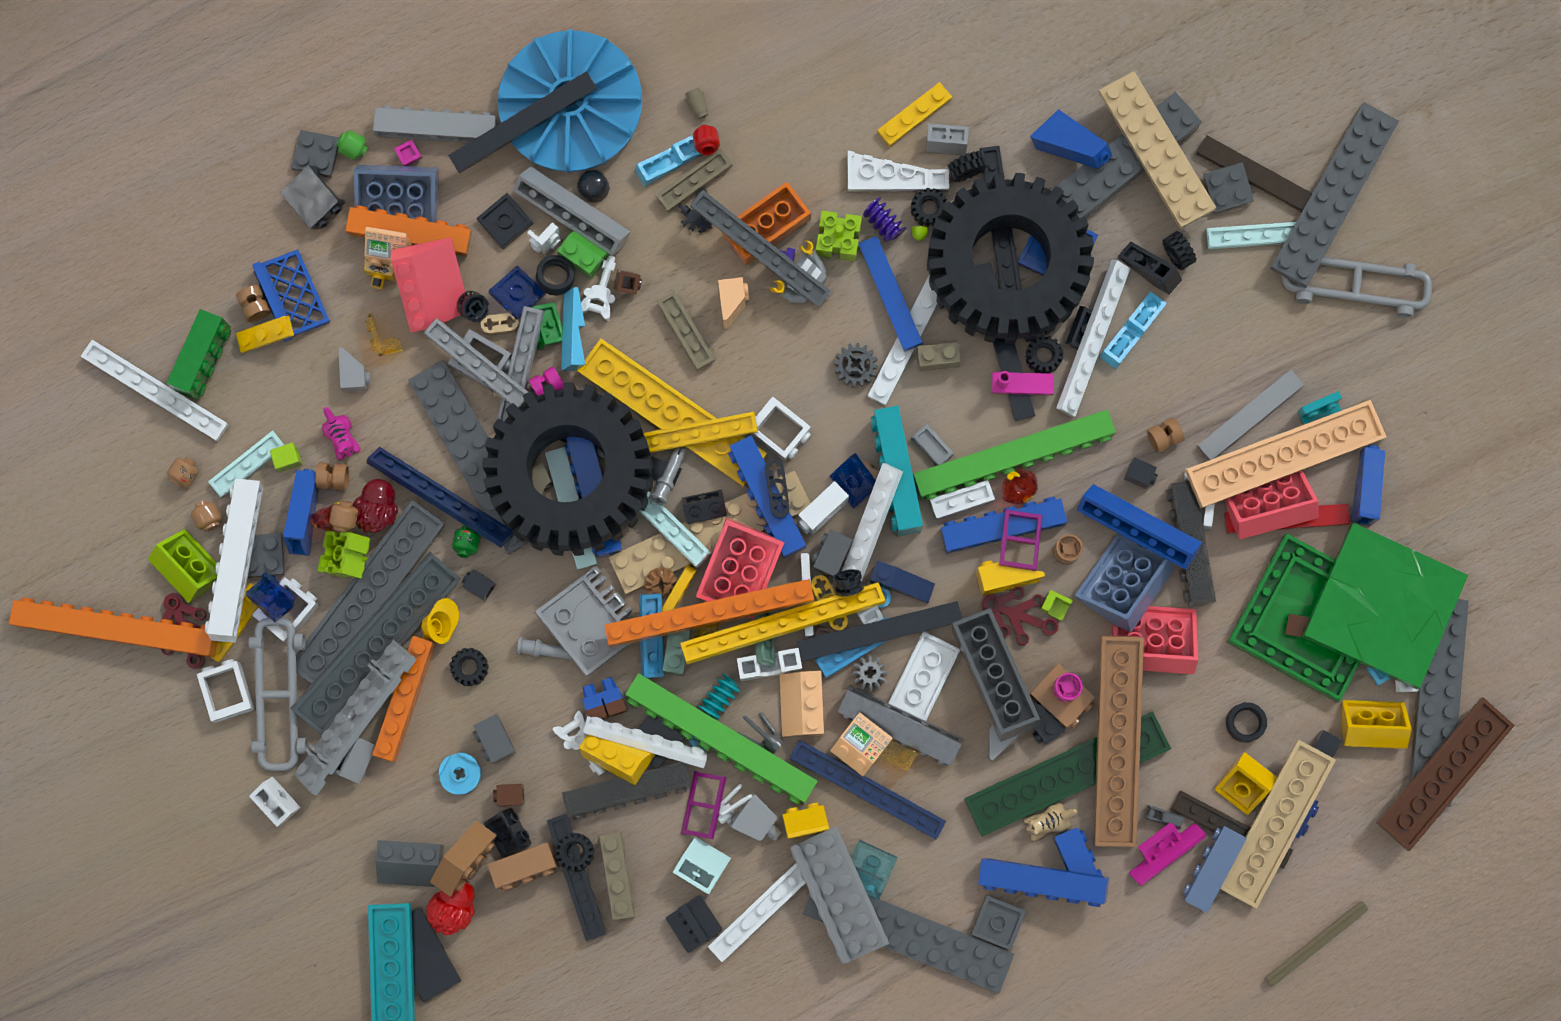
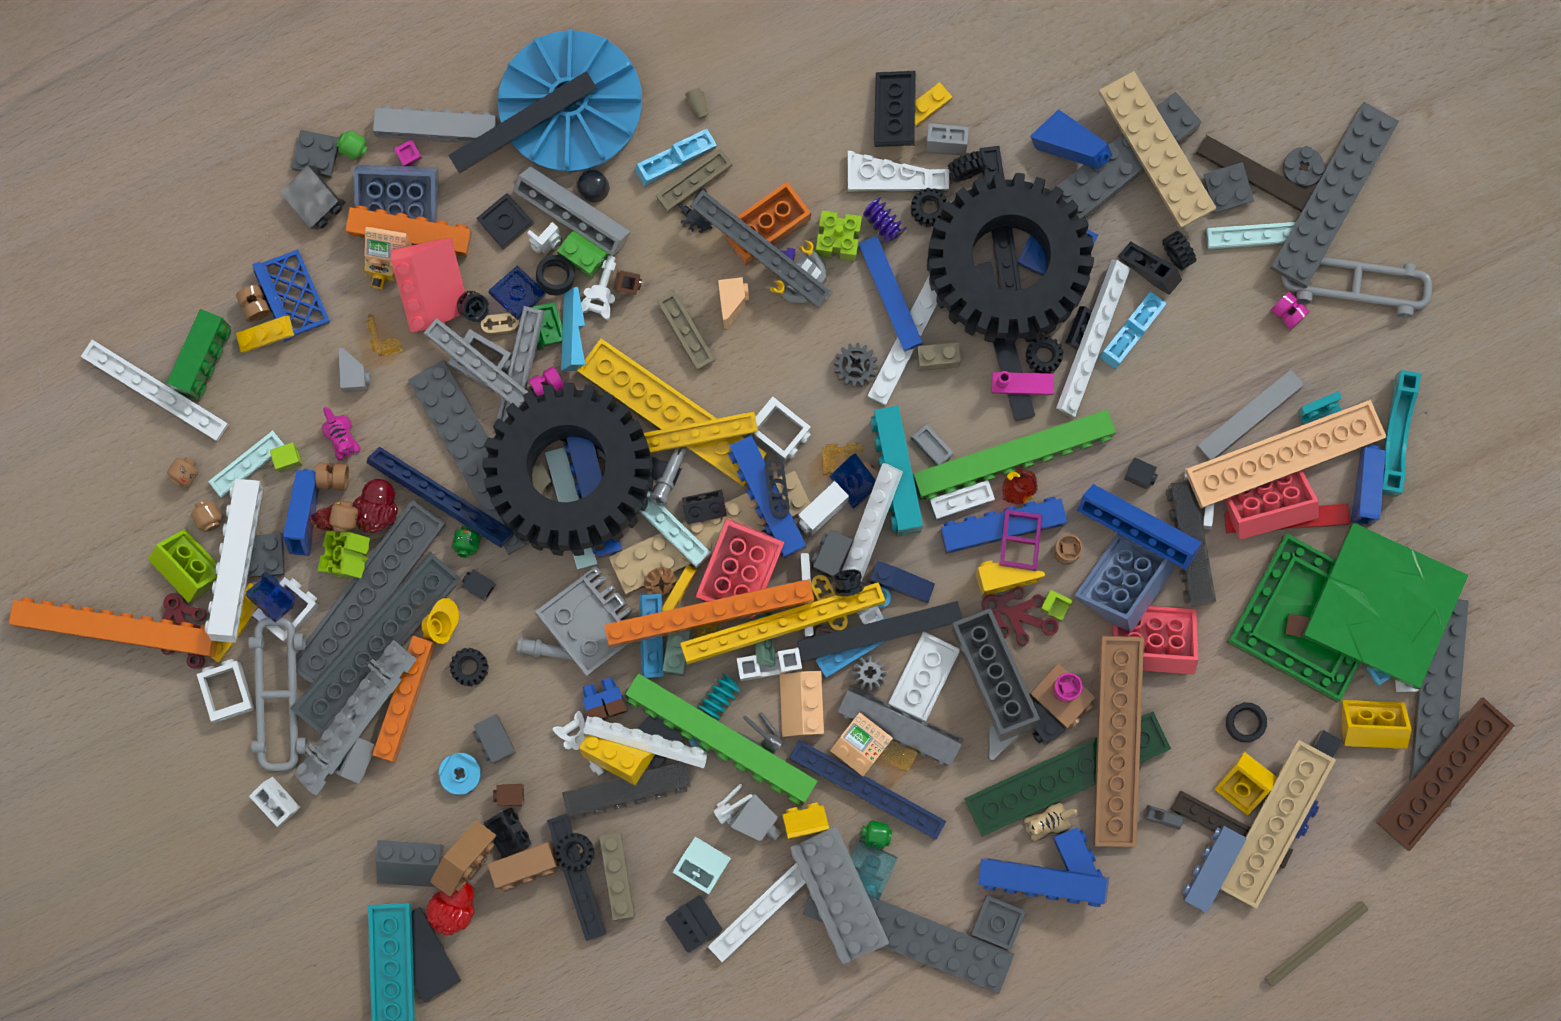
(706, 140): red head -> none
(716, 807): magenta window -> none
(833, 449): none -> clear yellow bracket
(876, 835): none -> green head
(895, 109): none -> black tile
(919, 232): lime hinge -> none
(1158, 435): medium nougat wheel -> none
(1164, 849): dark pink bracket -> none
(1284, 305): none -> dark pink wheel
(1306, 156): none -> dark grey plate
(1400, 415): none -> teal arch

